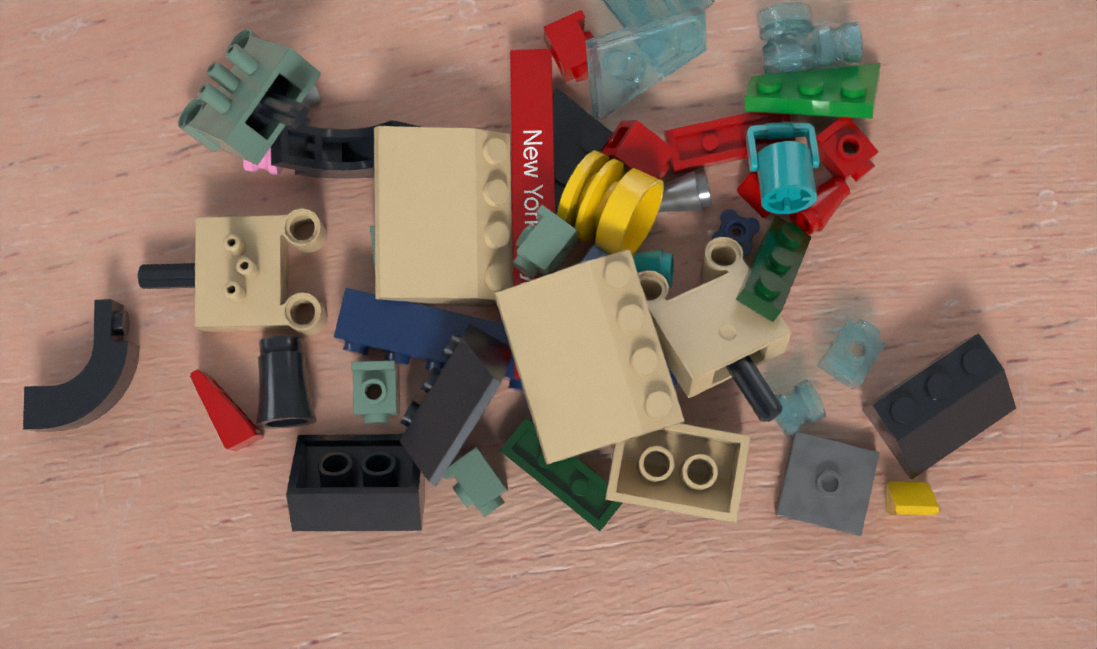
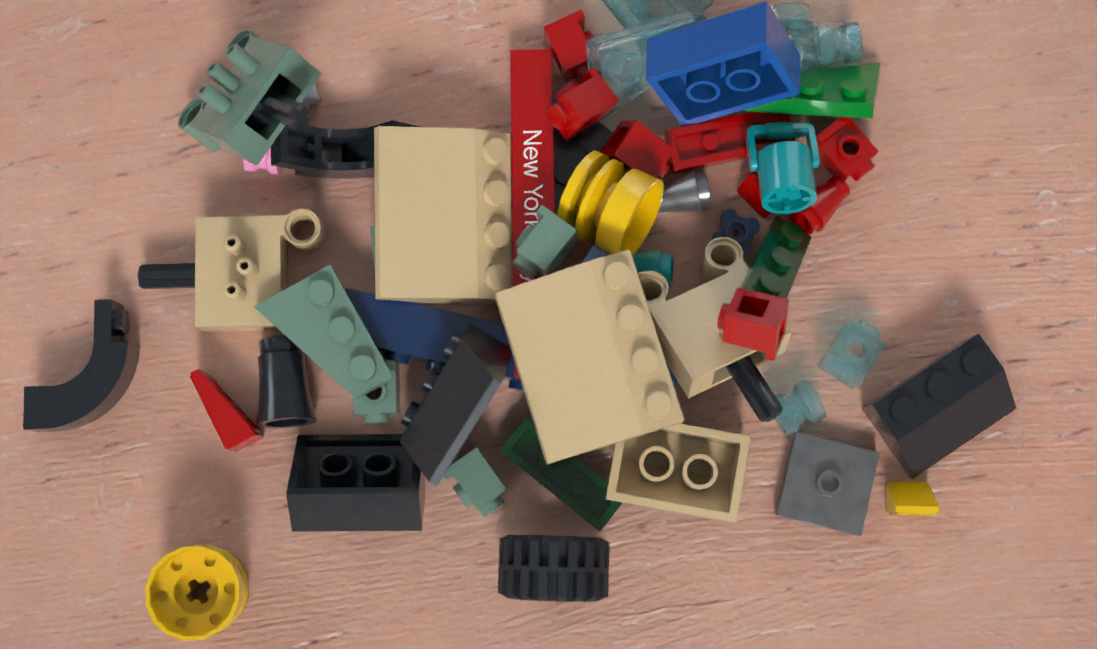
(172, 586): none -> yellow wheel
(329, 330): none -> sand green wing
(553, 568): none -> black tyre
(581, 104): none -> red brick
(723, 65): none -> blue brick
(754, 321): none -> red brick

